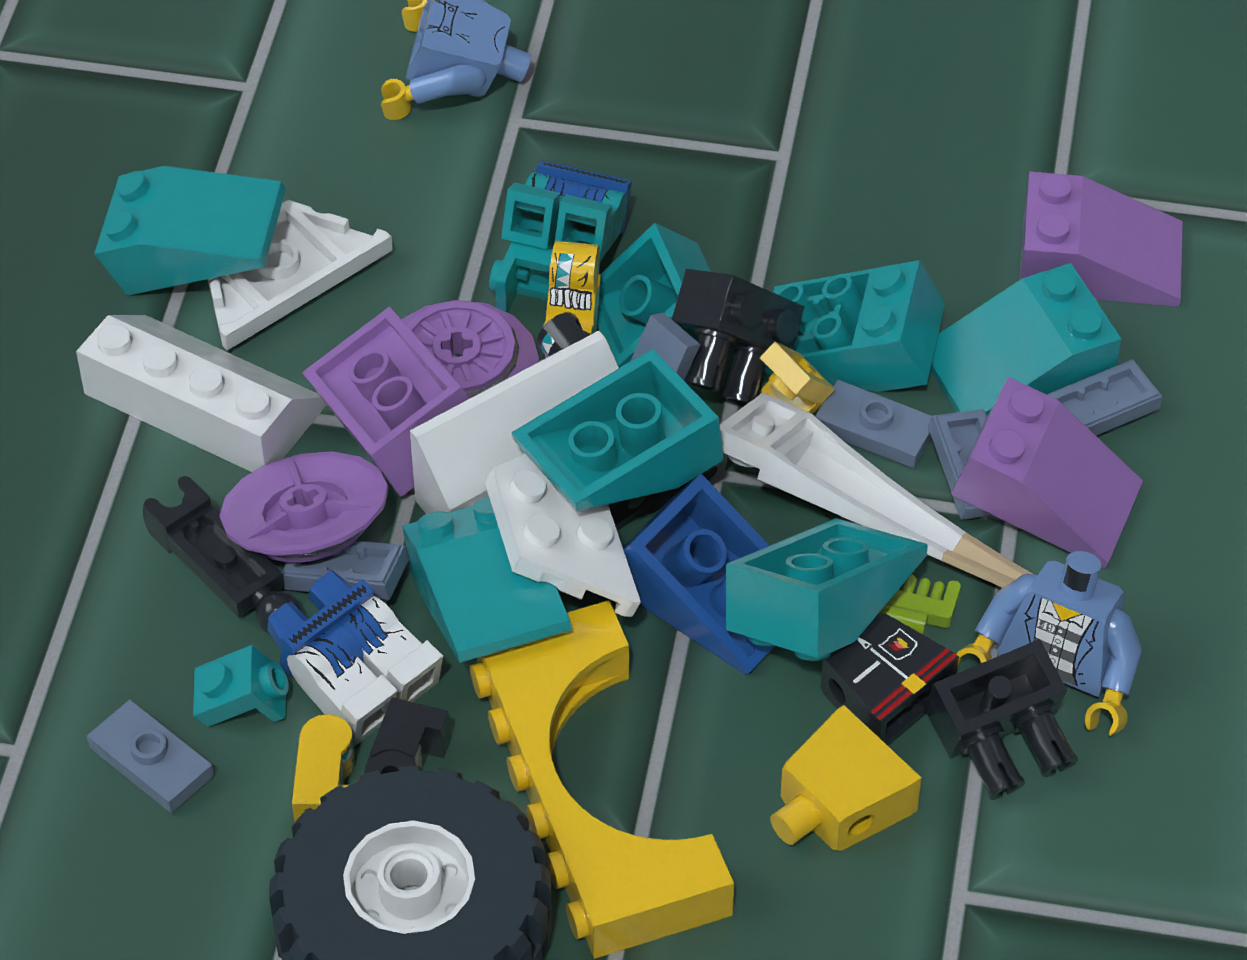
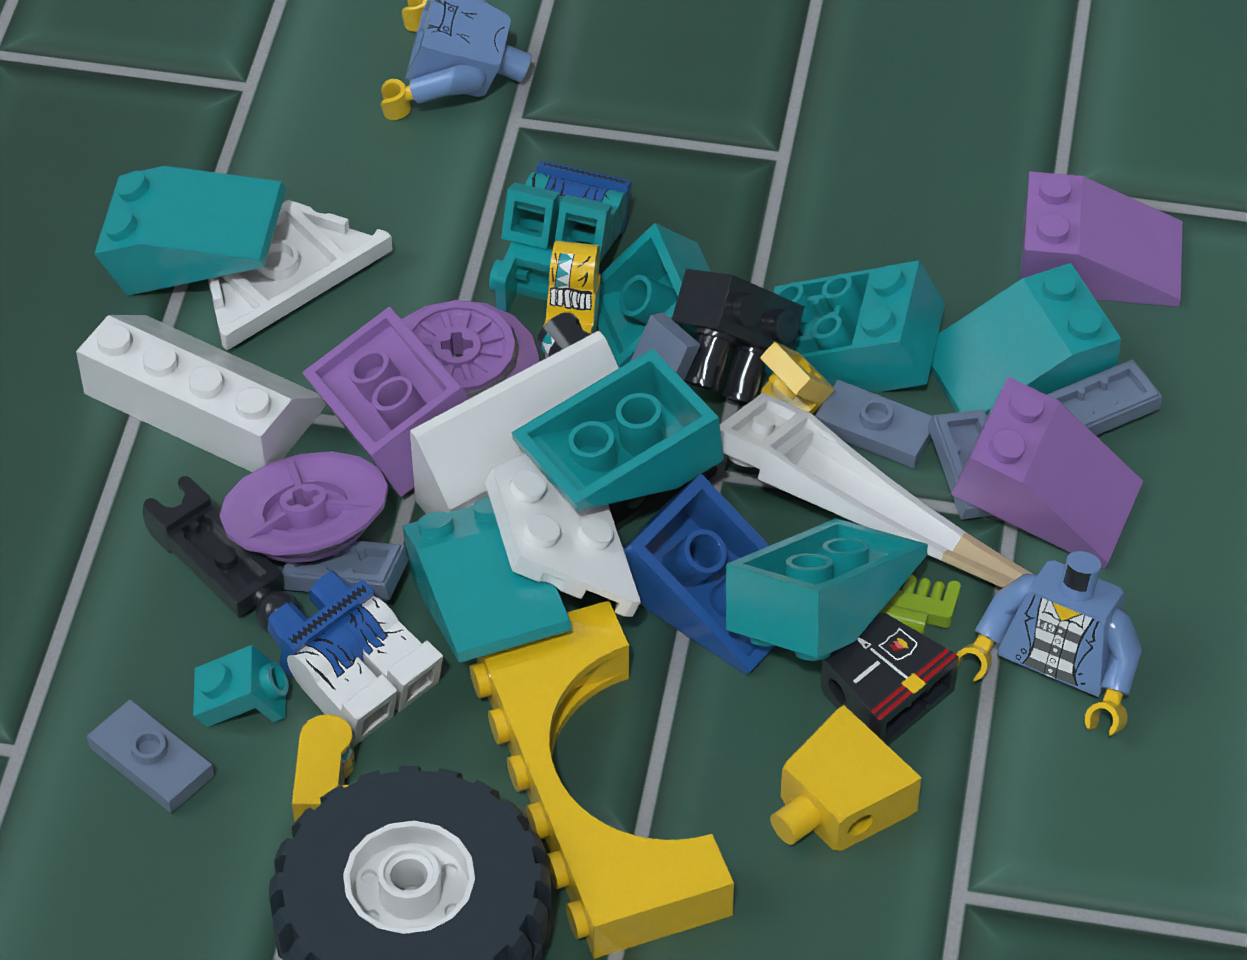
(409, 736): black leg -> none
(995, 699): black brick -> none

